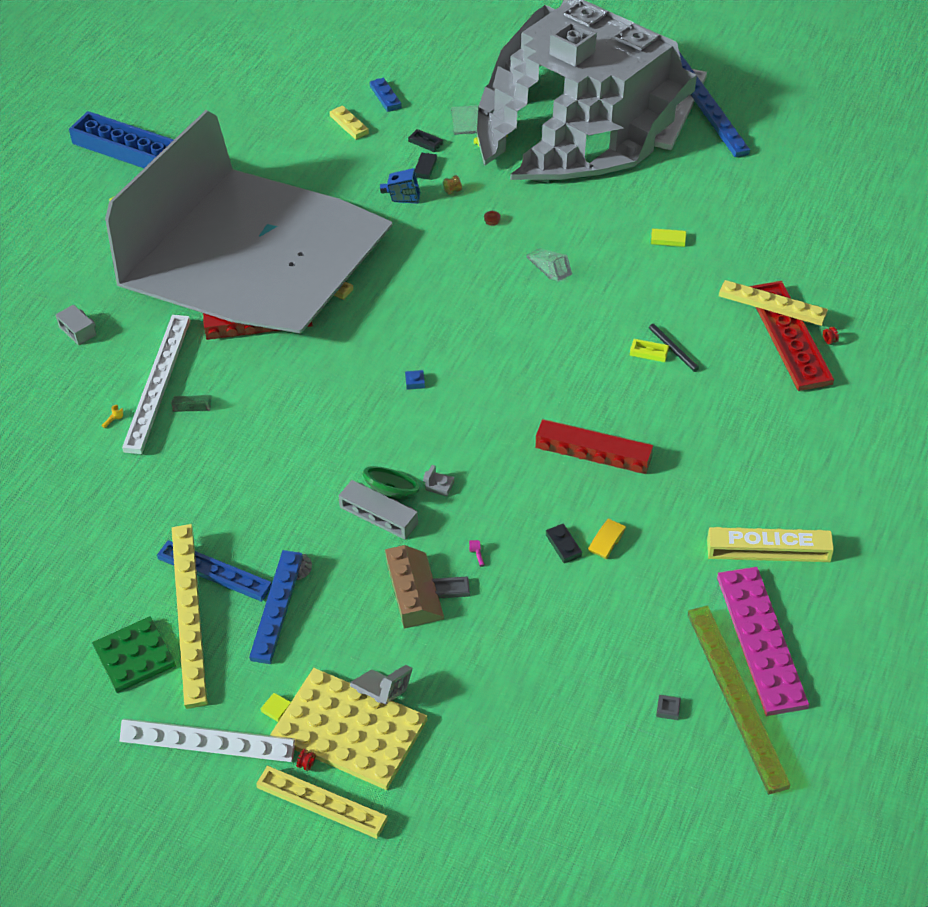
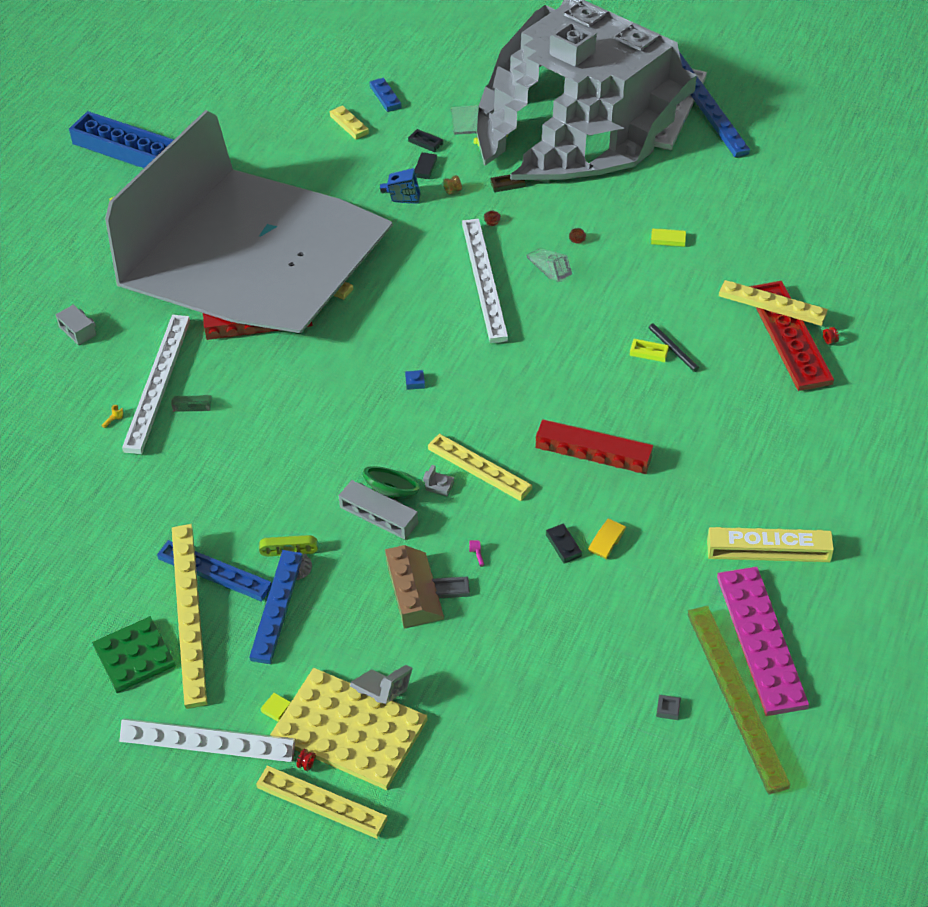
(274, 545): none -> lime beam
(480, 467): none -> light yellow tile
(484, 281): none -> white plate
(504, 183): none -> dark brown tile
(577, 235): none -> clear red plate

